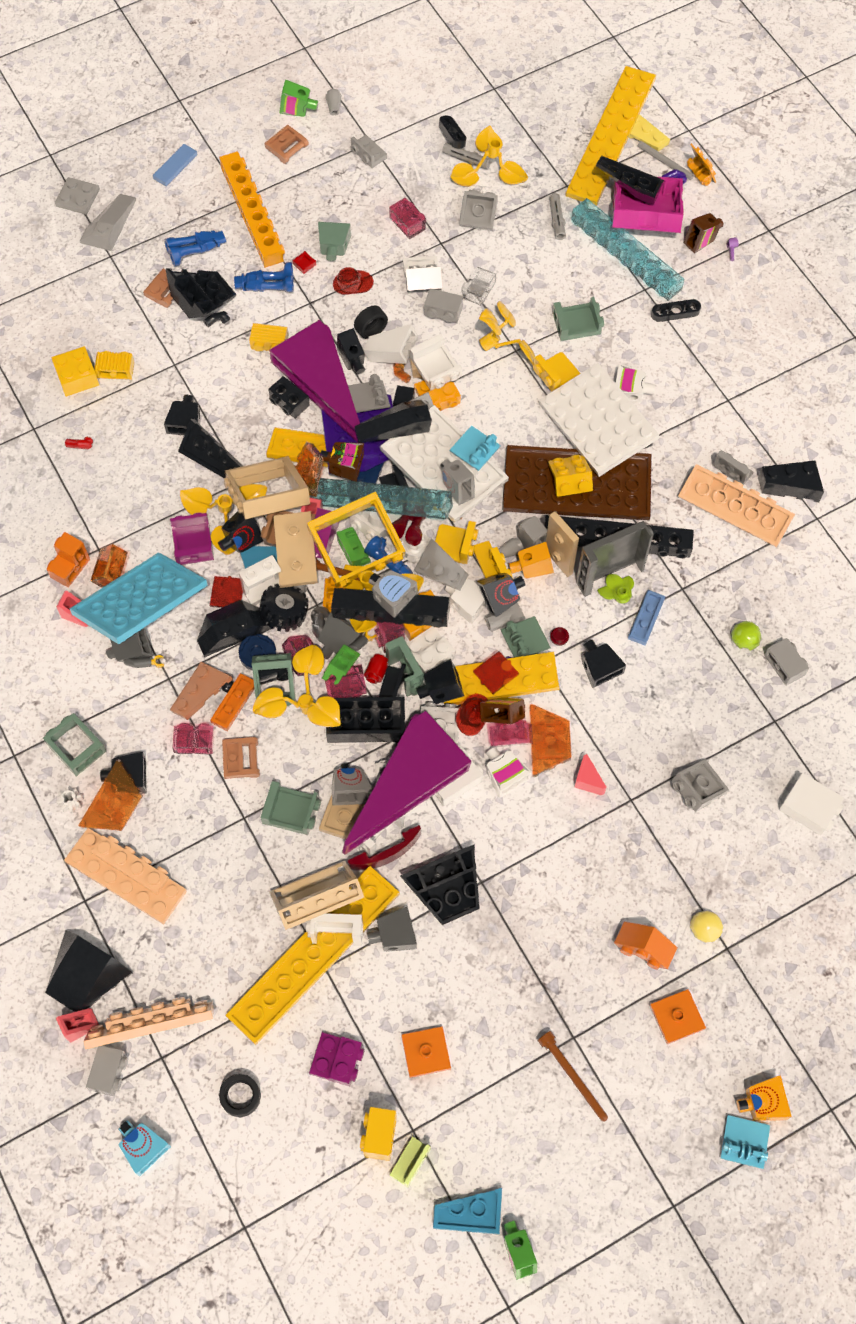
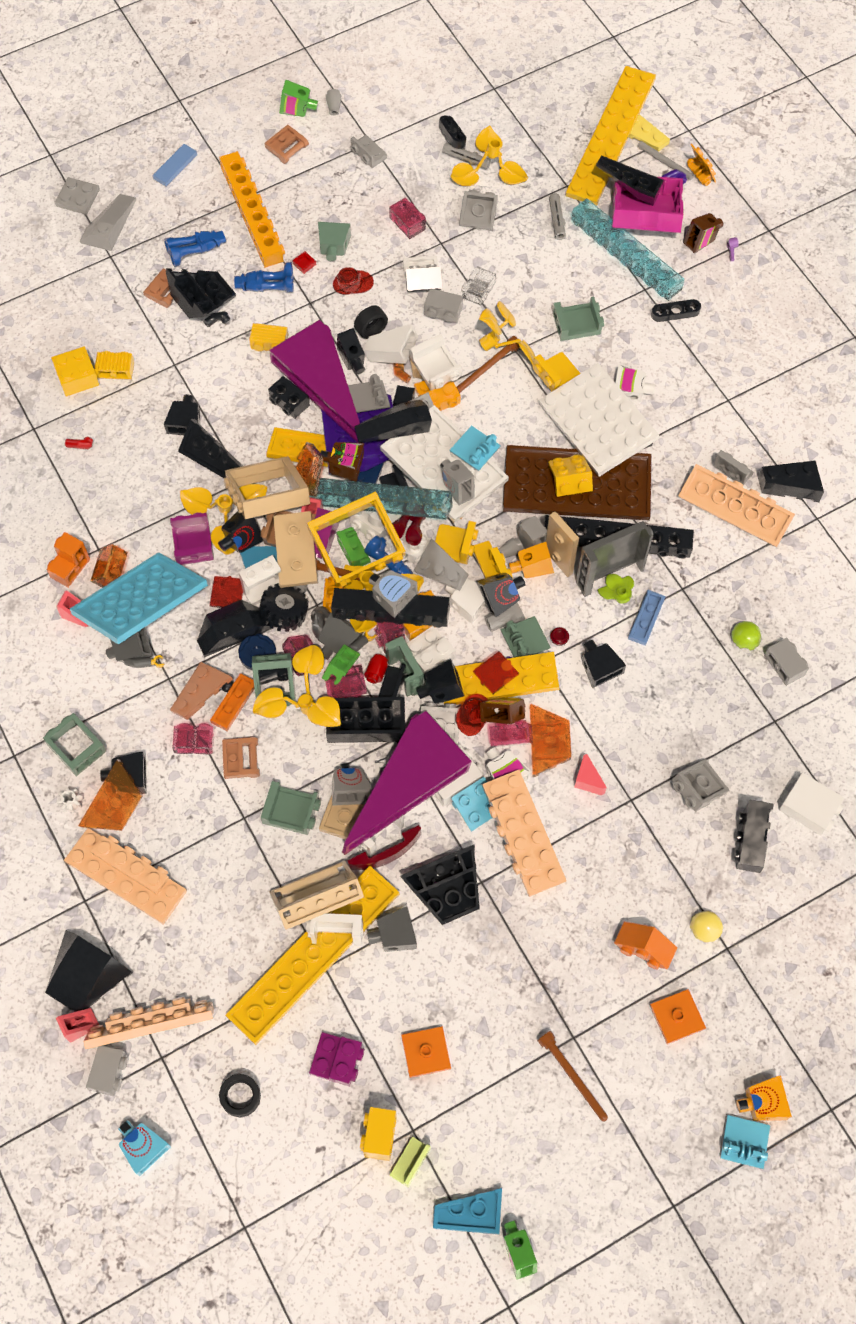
(473, 804): none -> medium azure hinge
(511, 347): none -> dark orange piece
(523, 833): none -> light nougat plate
(753, 836): none -> wedge

